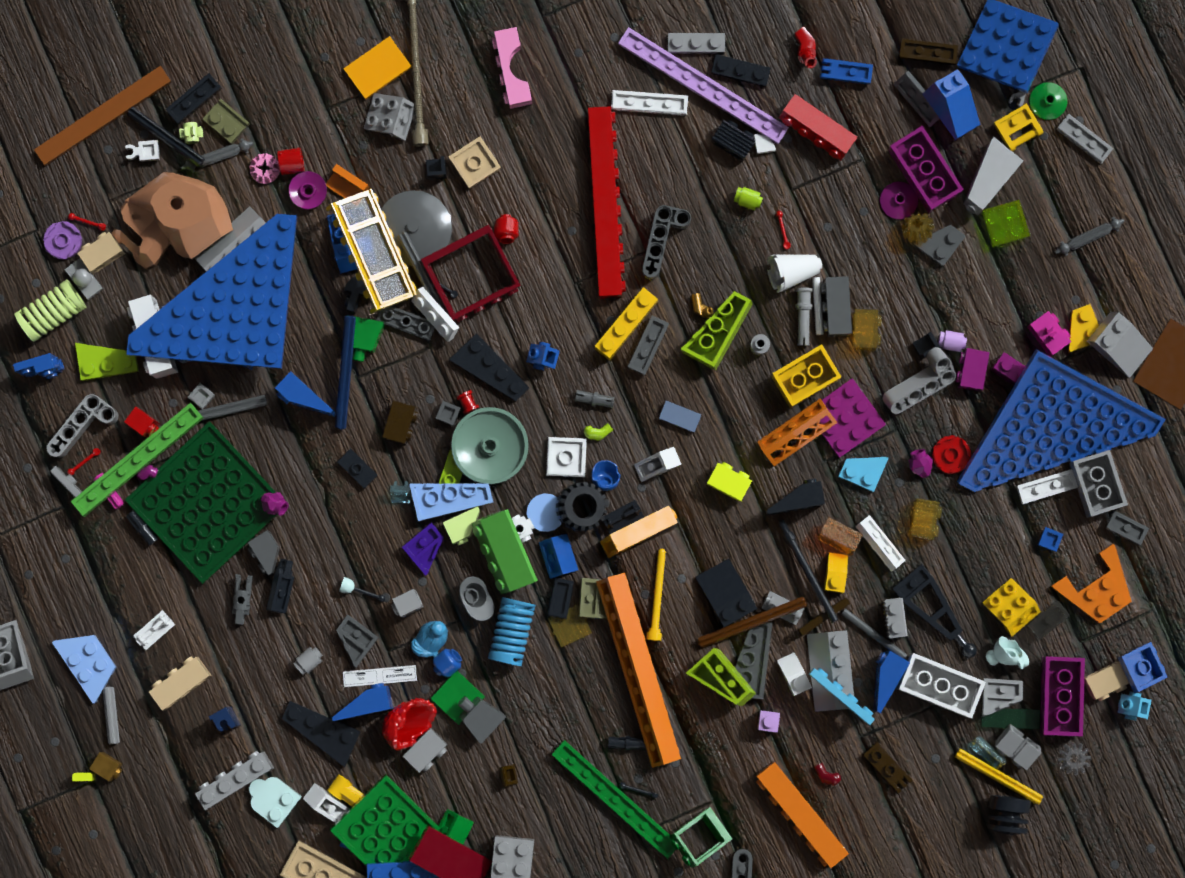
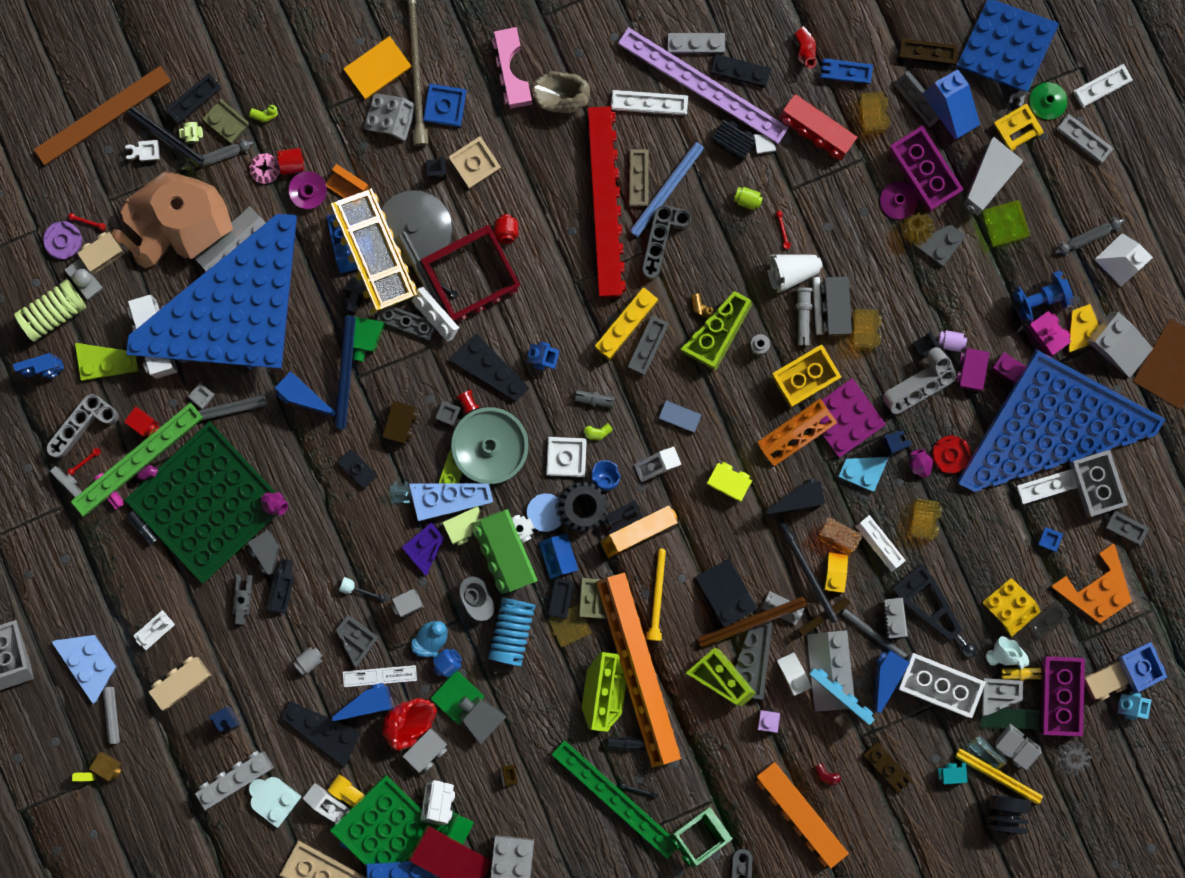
(264, 116): none -> lime arm
(437, 803): none -> white brick
(445, 105): none -> blue tile
(561, 92): none -> dark tan hair
(604, 692): none -> lime wedge
(638, 177): none -> dark tan tile
(667, 188): none -> medium blue axle
(873, 113): none -> clear yellow brick
(892, 444): none -> dark blue hinge
(952, 774): none -> teal brick
(1021, 674): none -> yellow pin
(1049, 294): none -> blue piece
(1102, 86): none -> white tile
(1123, 259): none -> white slope

